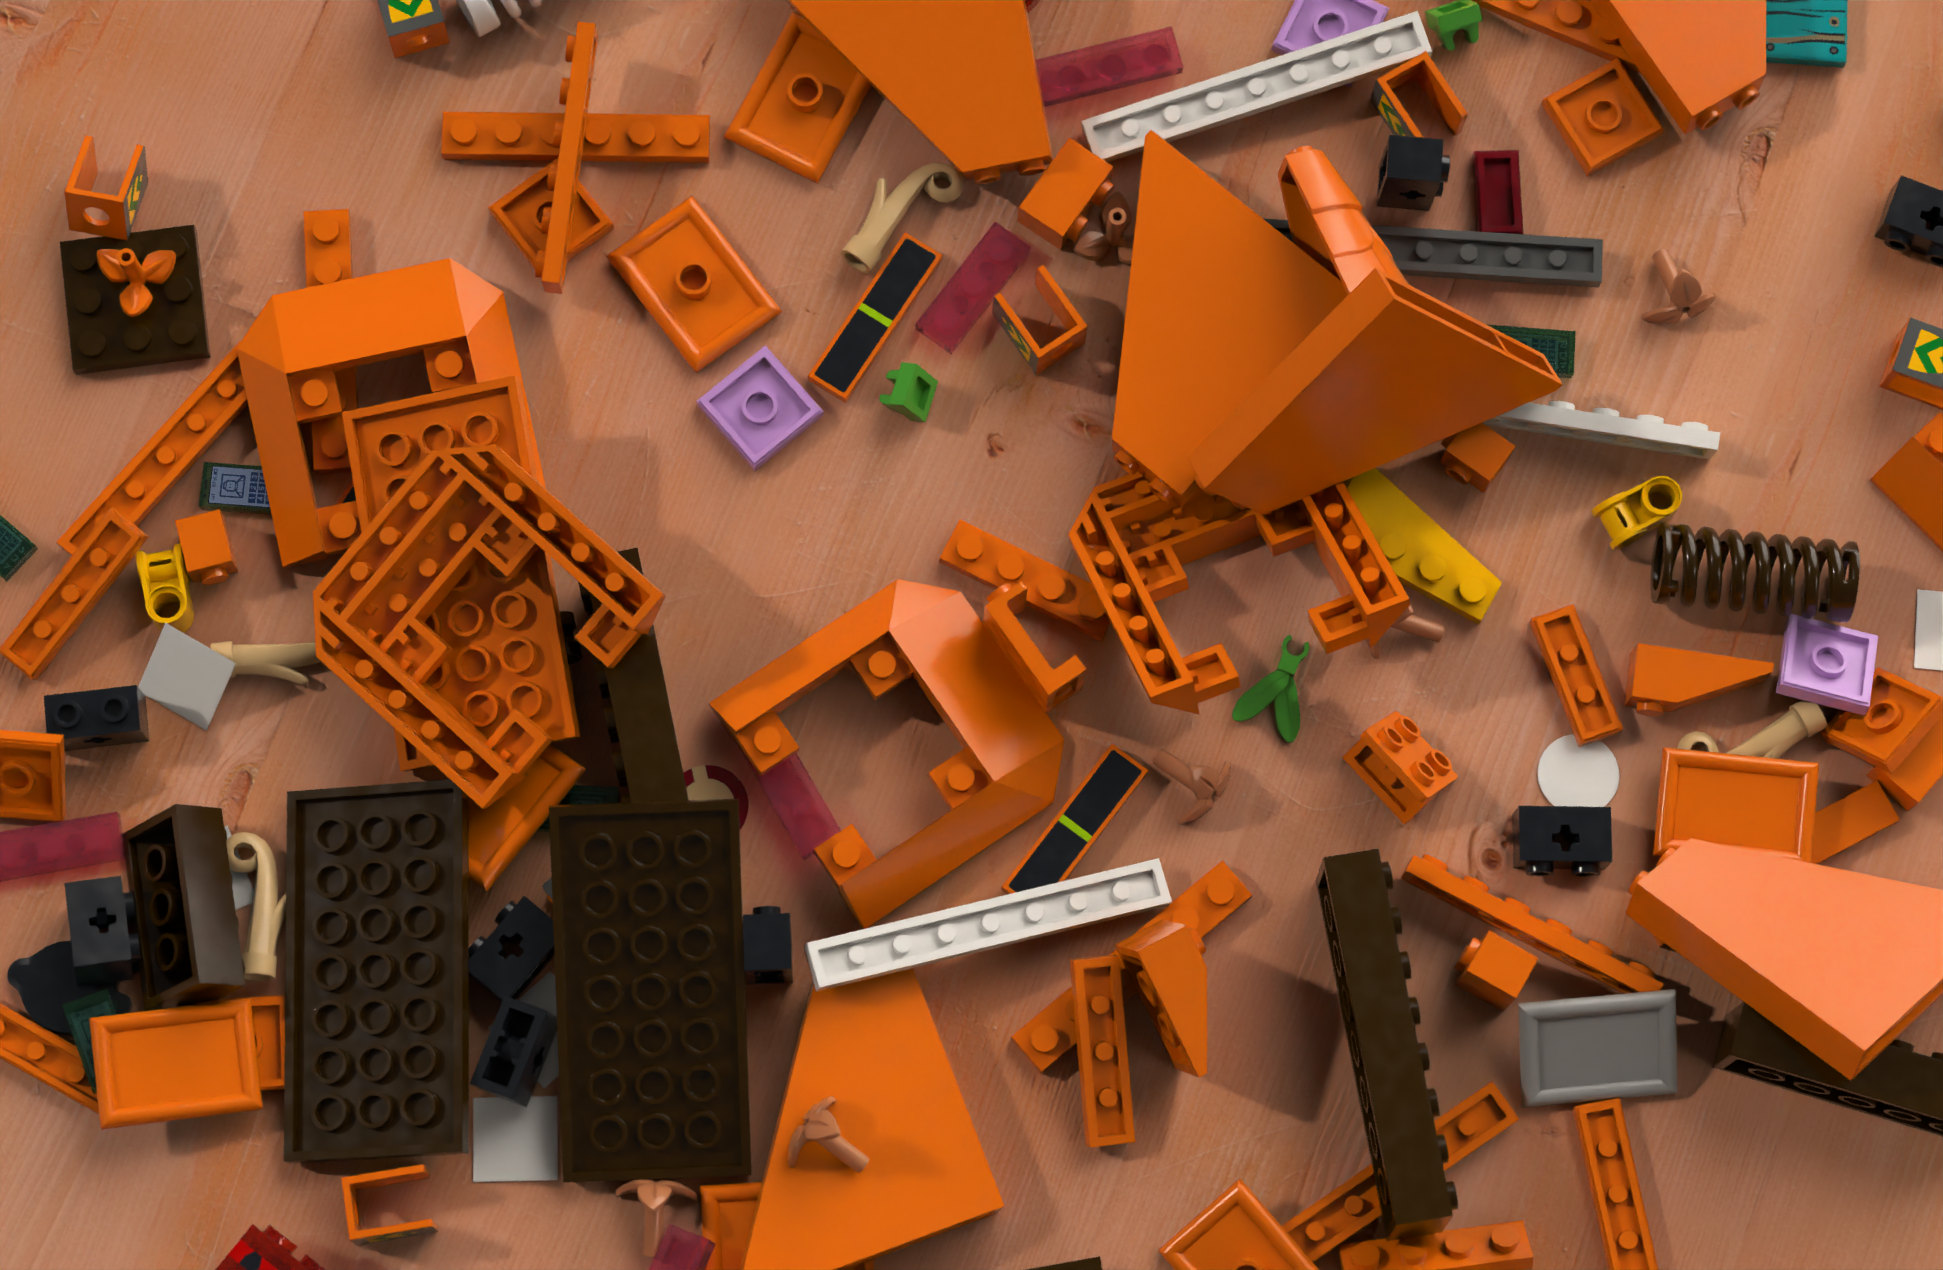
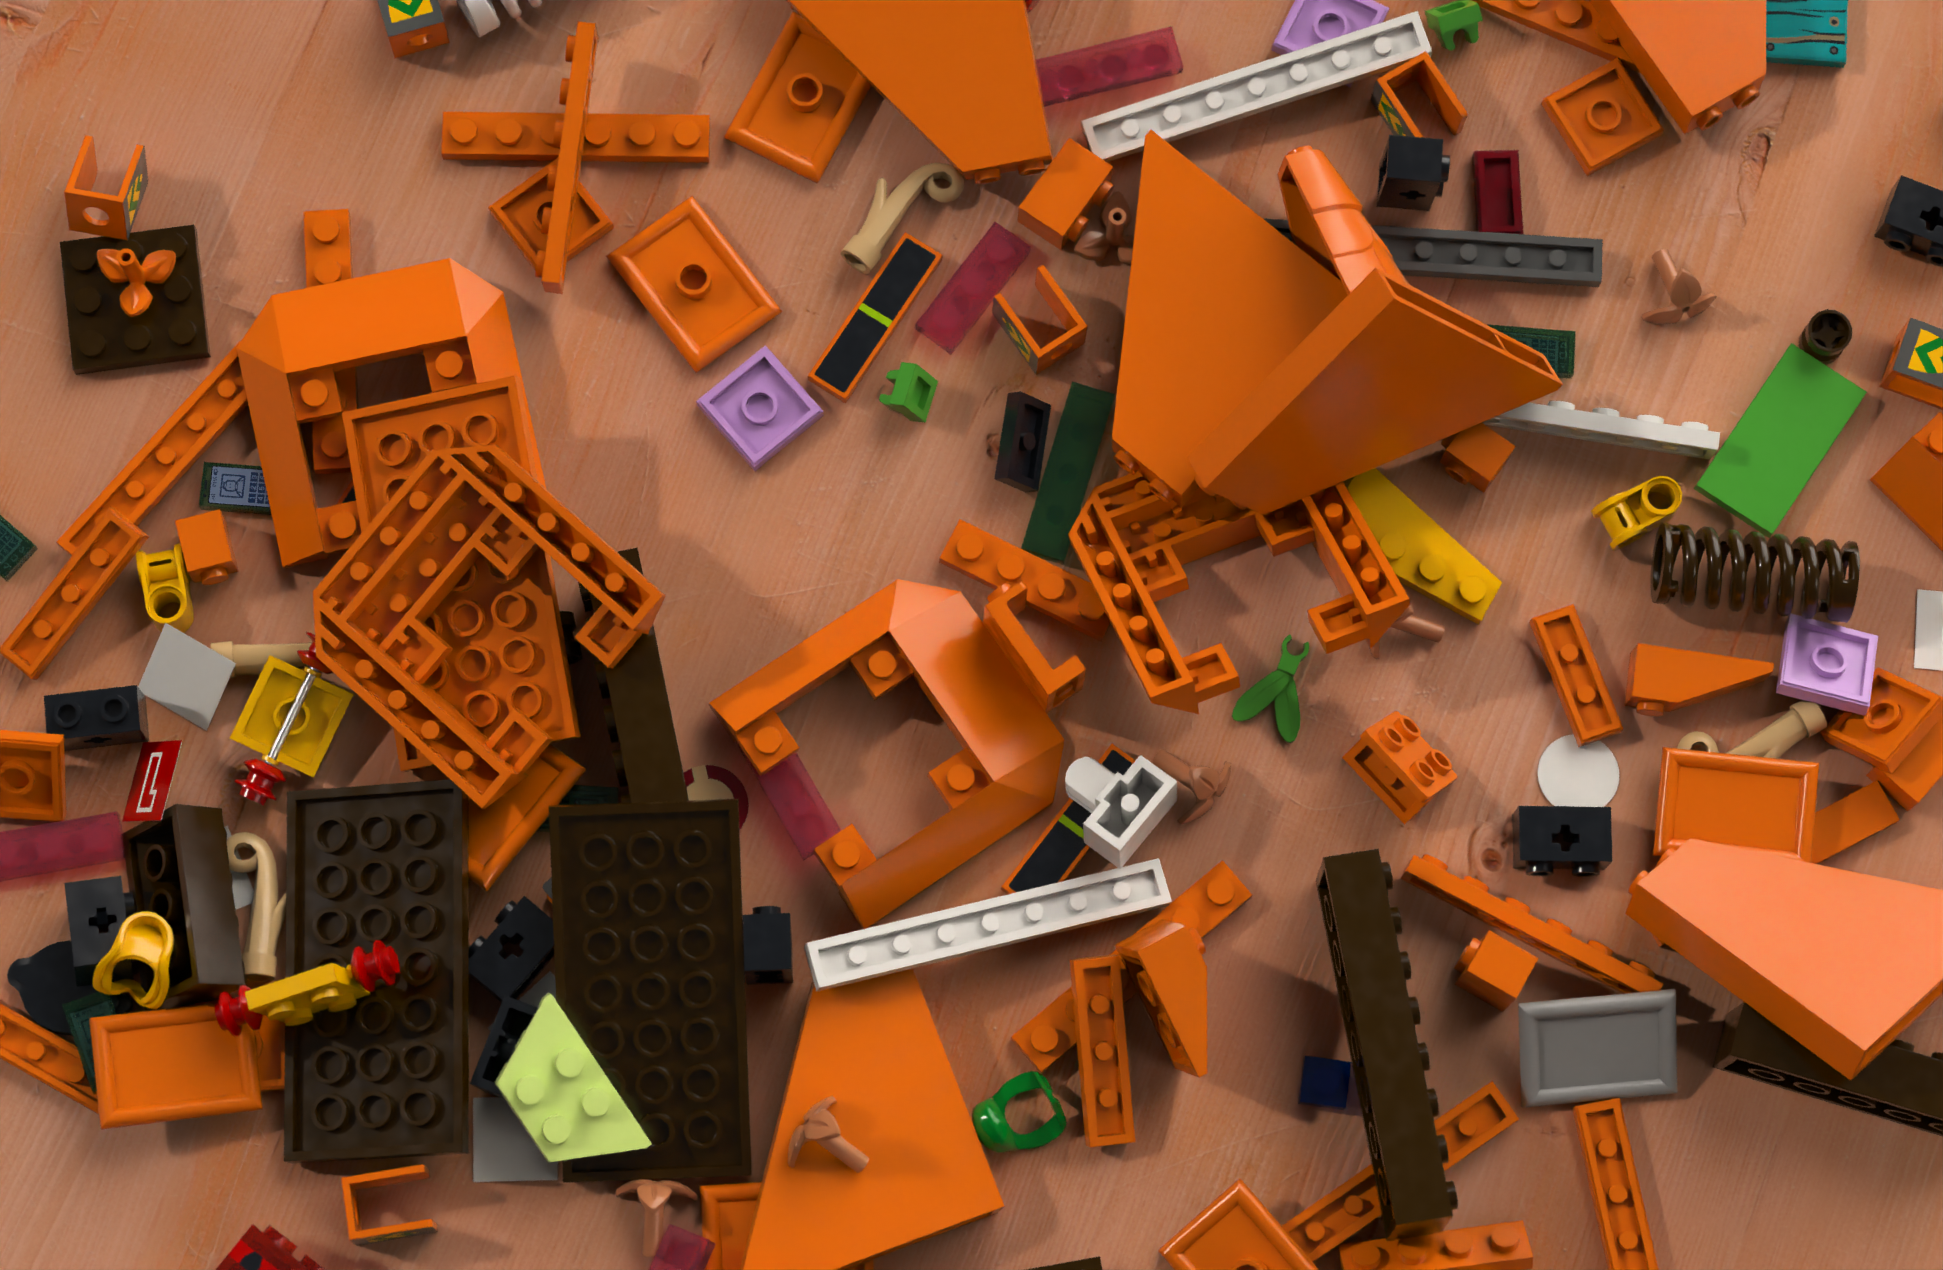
(143, 938): none -> yellow piece
(152, 781): none -> red sticker
(288, 721): none -> yellow plate
(300, 995): none -> plate
(565, 1093): none -> yellowish green wing
(992, 1125): none -> green piece
(1022, 442): none -> black plate
(1068, 472): none -> clear green tile
(1120, 806): none -> white brick
(1324, 1082): none -> clear blue plate
(1780, 440): none -> bright green tile
(1829, 328): none -> dark brown wheel

